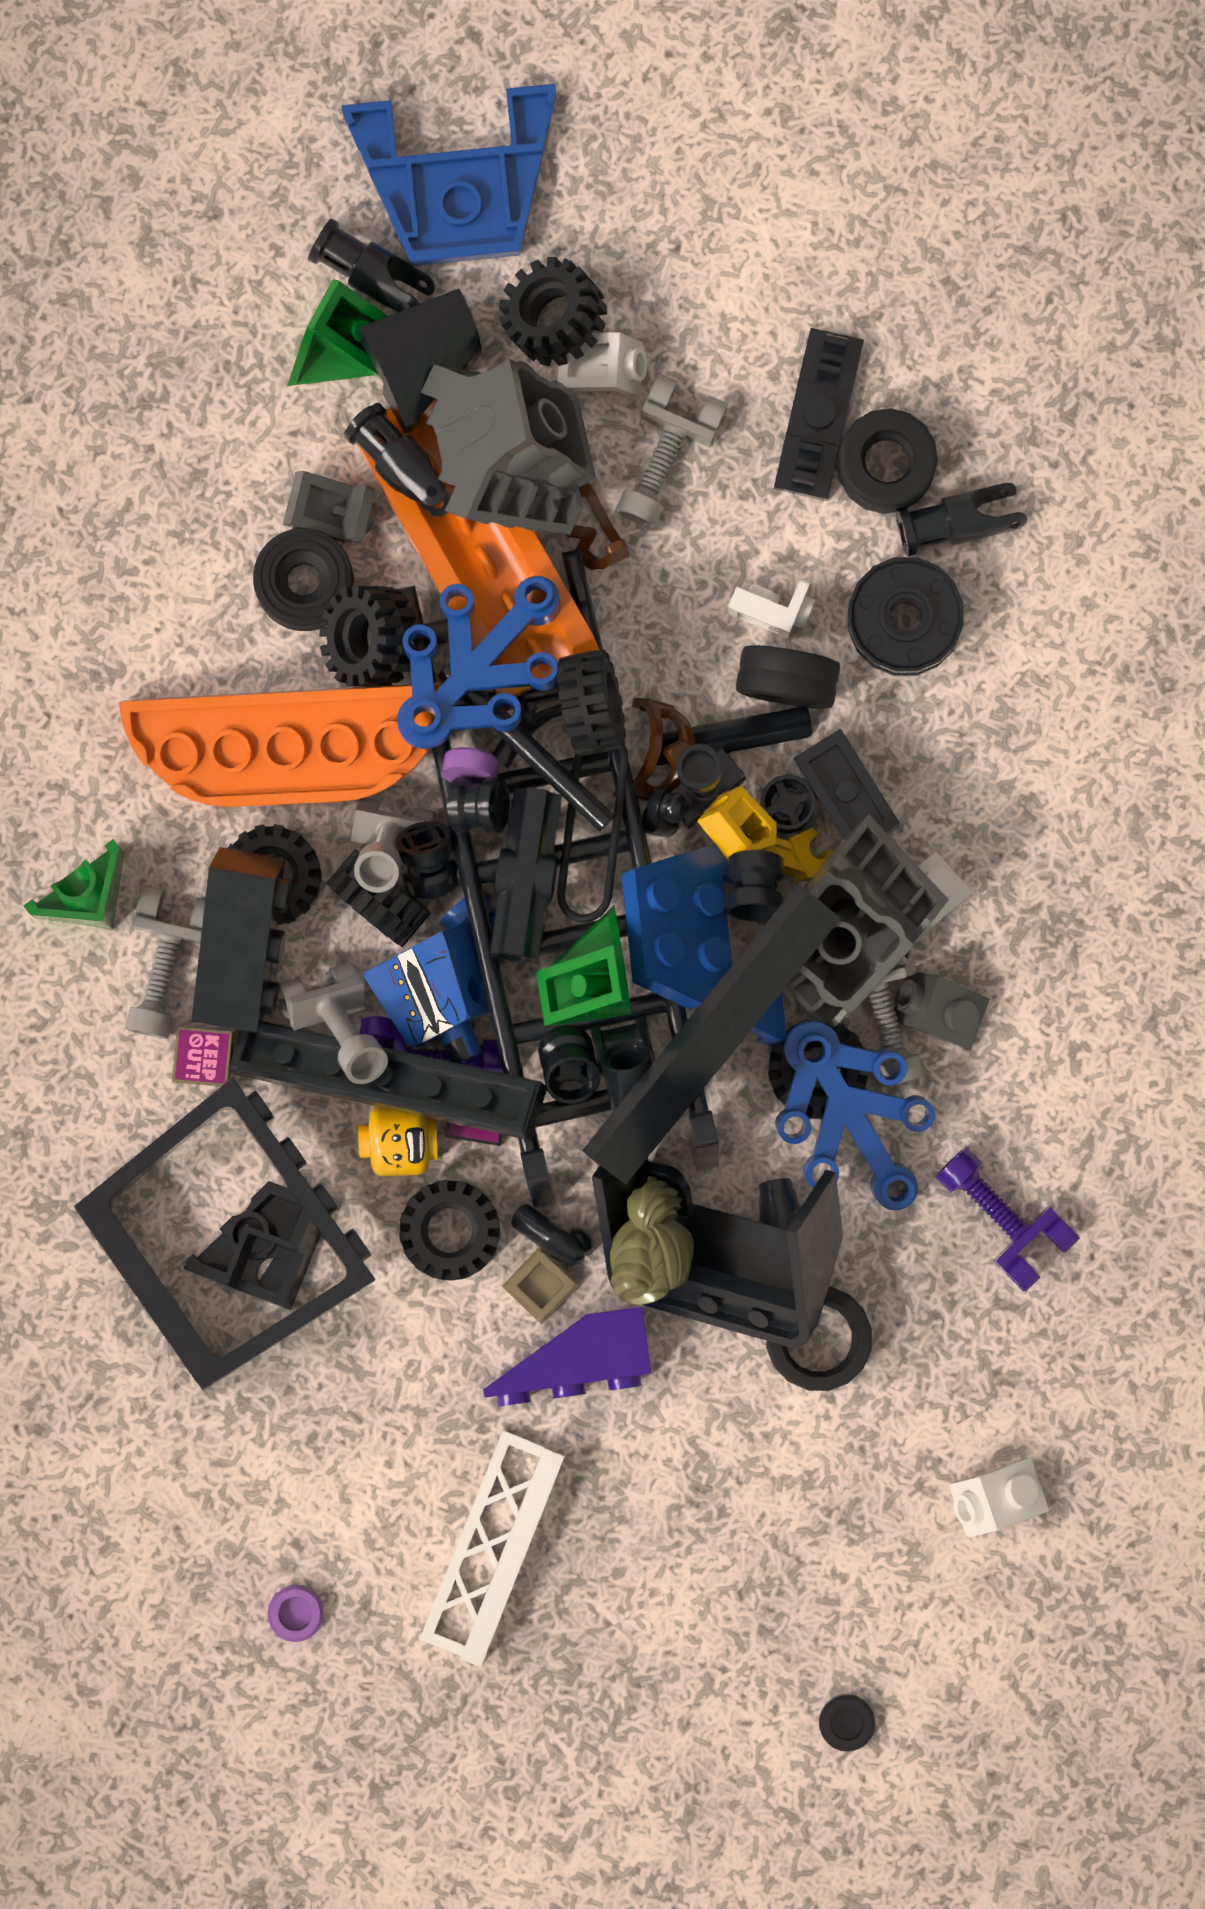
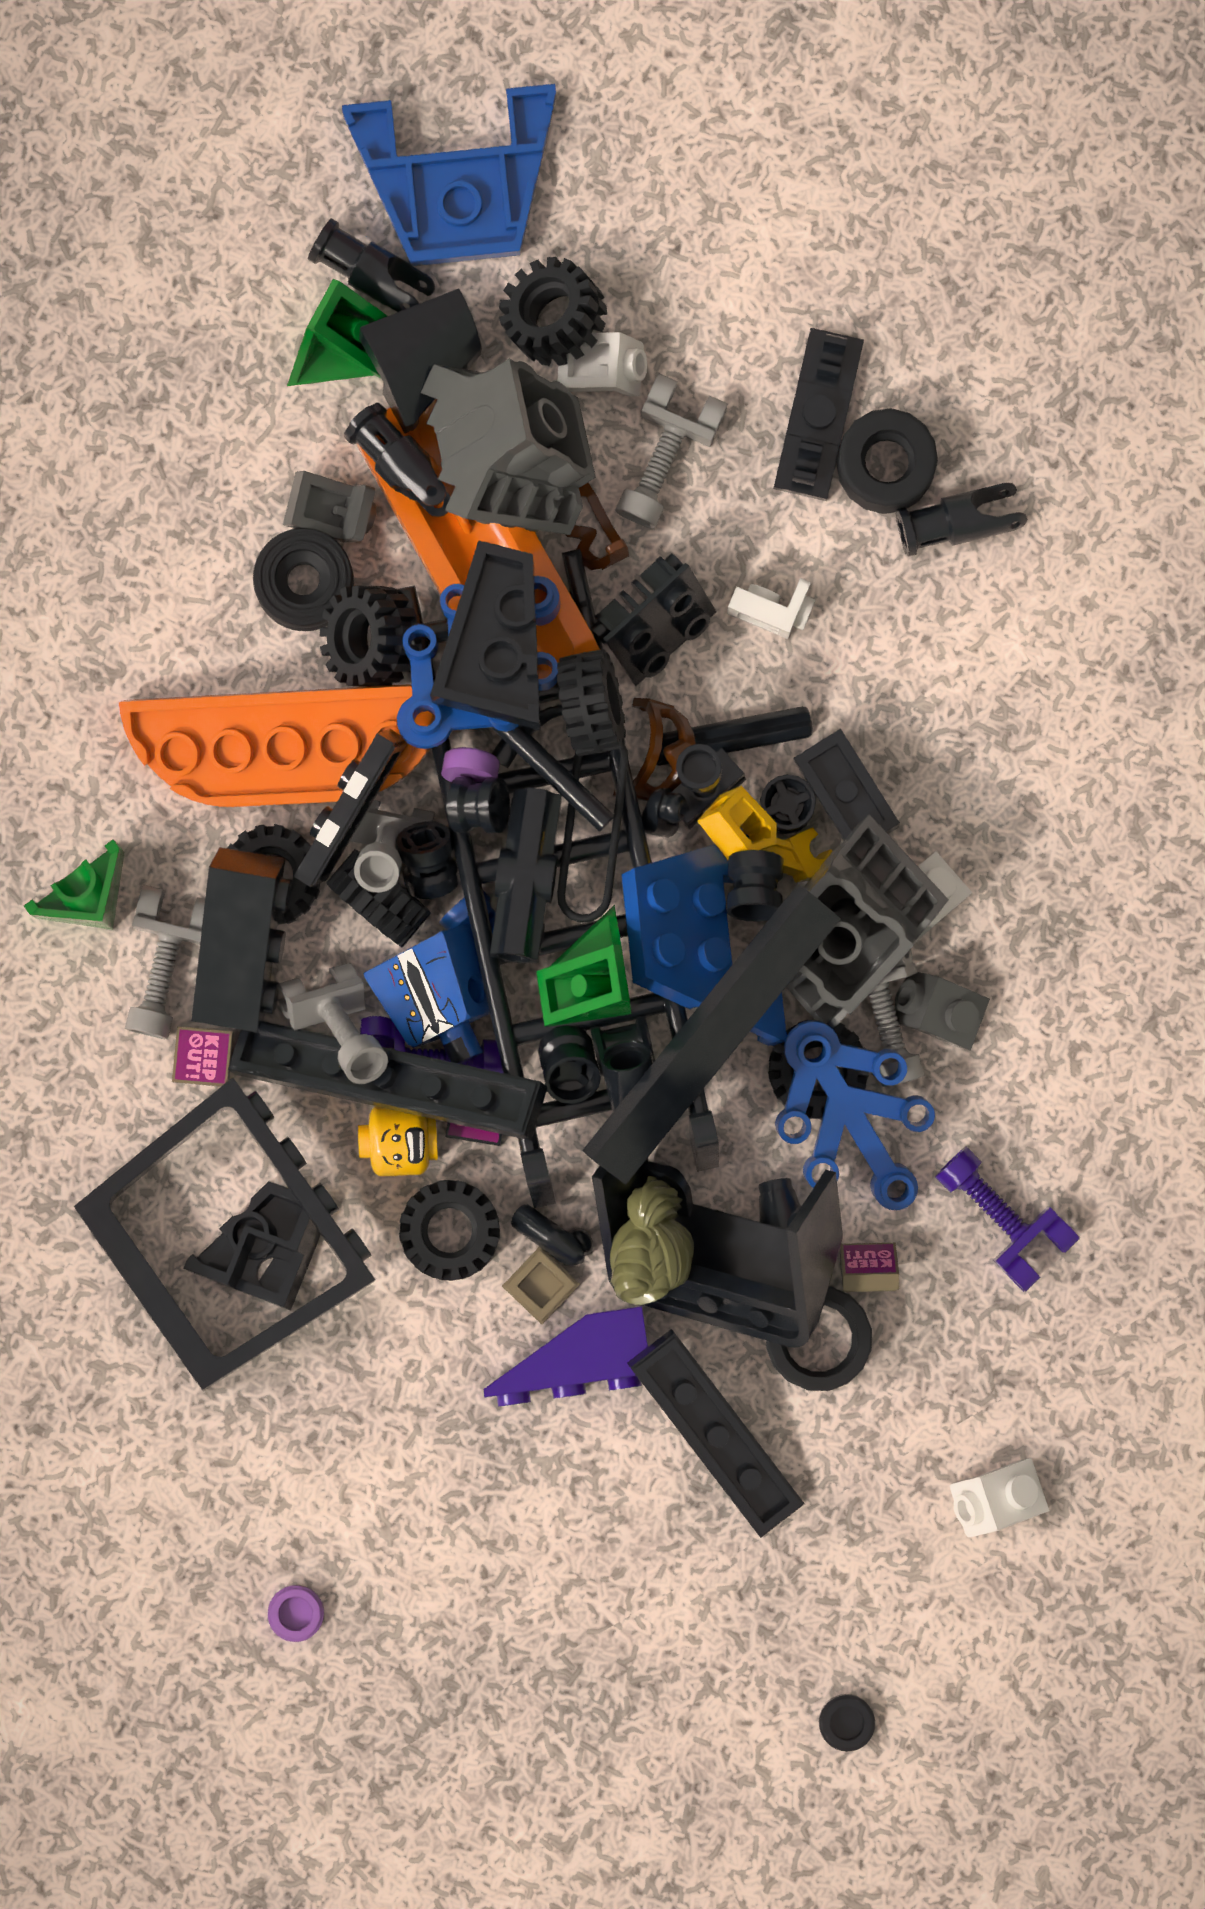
(360, 787): none -> black plate
(493, 641): none -> black wing
(511, 1558): white fence -> none
(660, 624): none -> black hinge
(715, 1433): none -> black tile
(787, 676): black tyre -> none
(869, 1267): none -> tile
(913, 583): black wheel -> none

